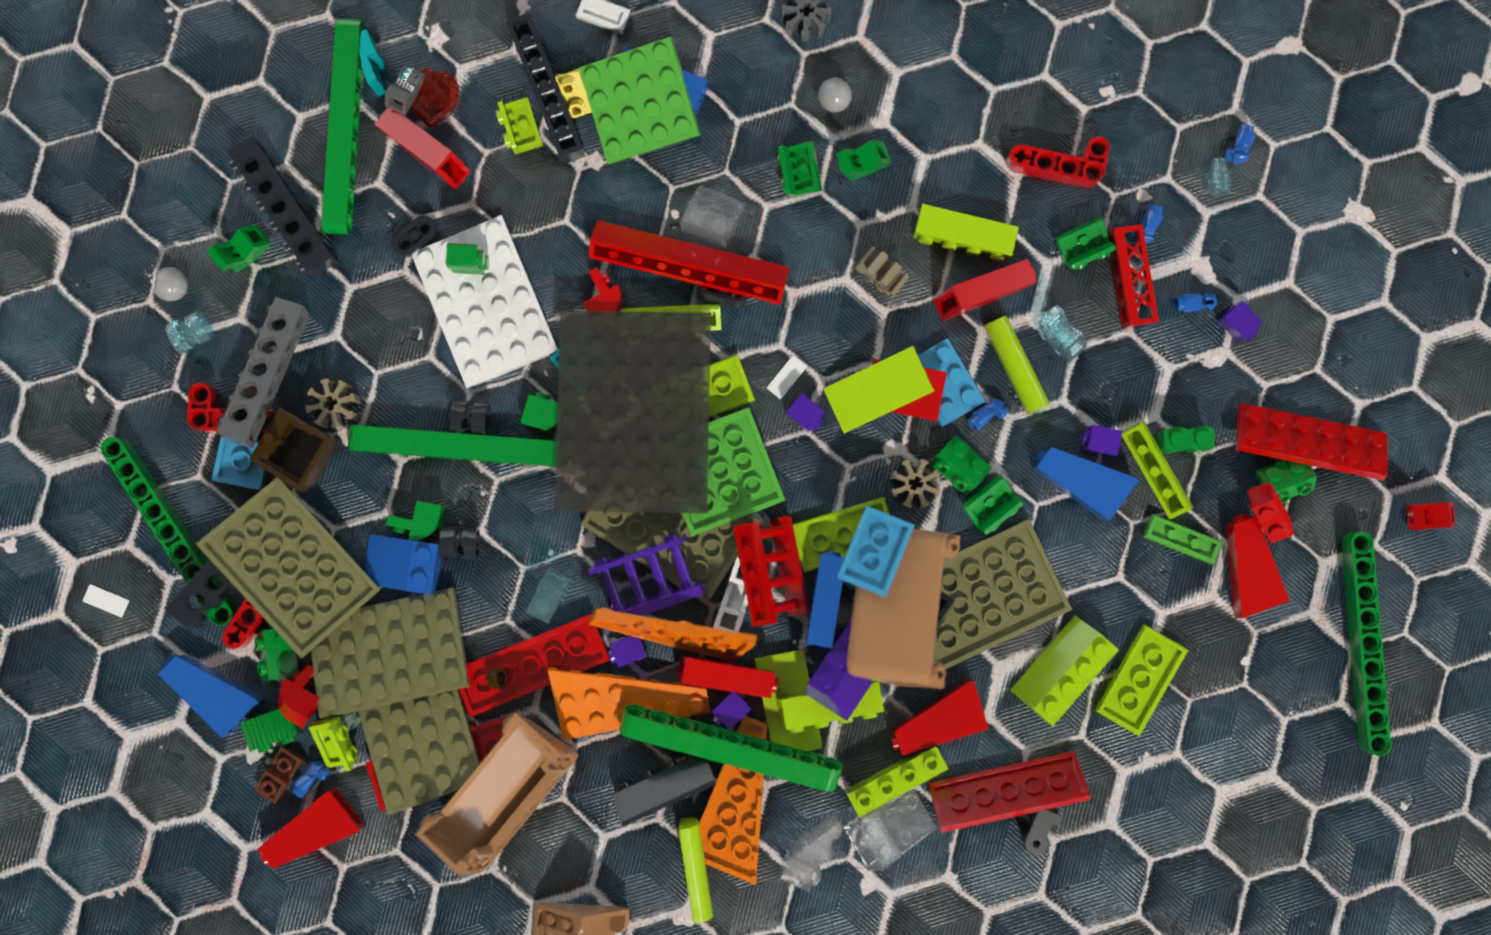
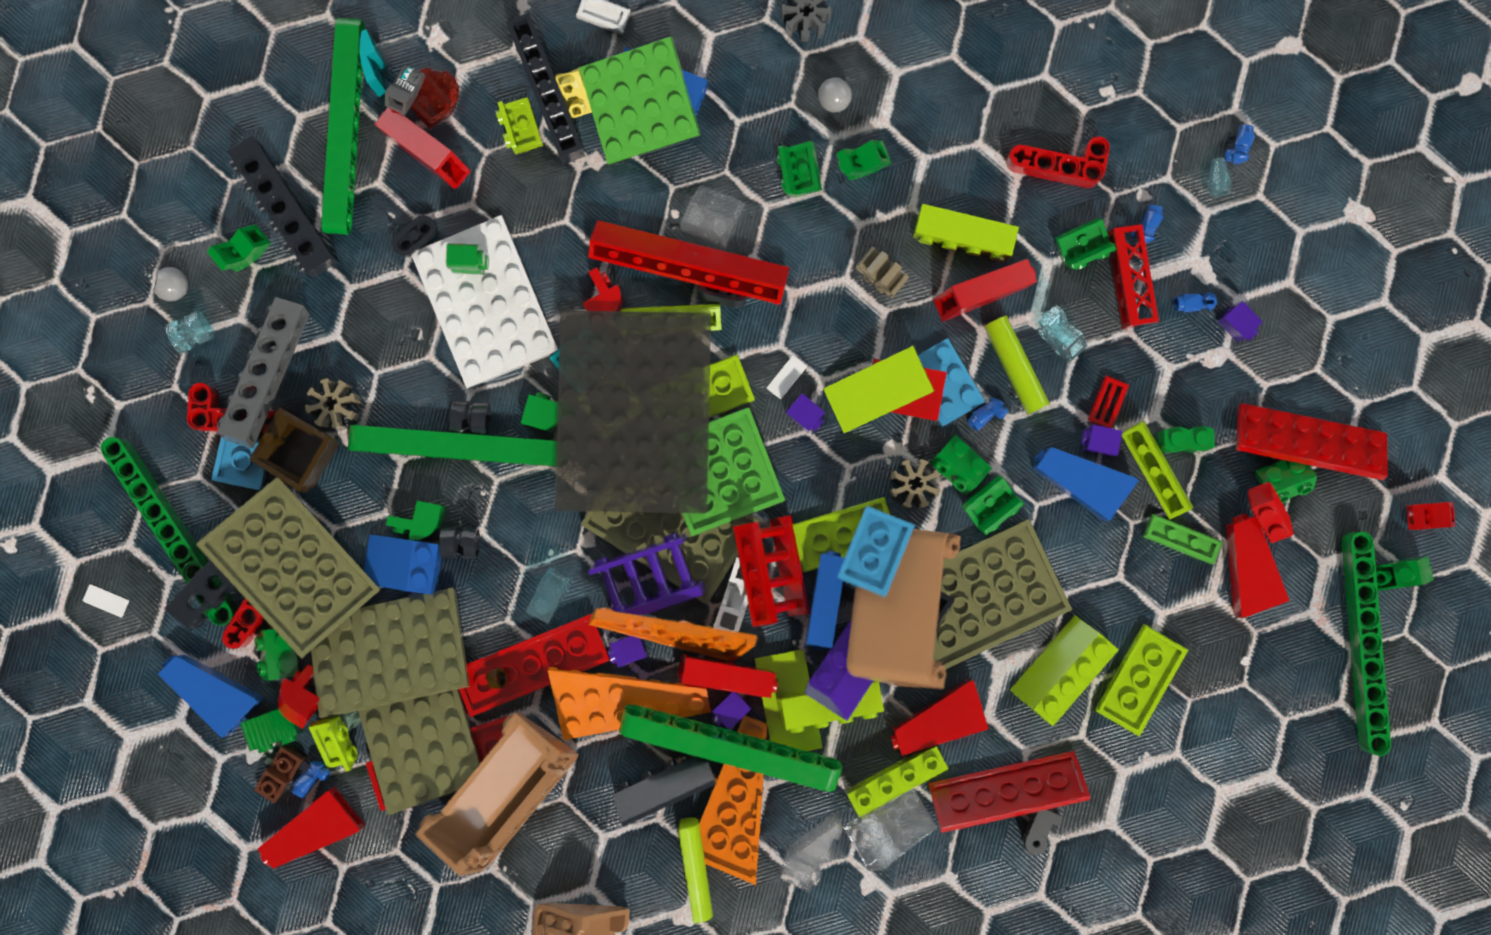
(1099, 422): none -> red tile
(1404, 573): none -> green slope

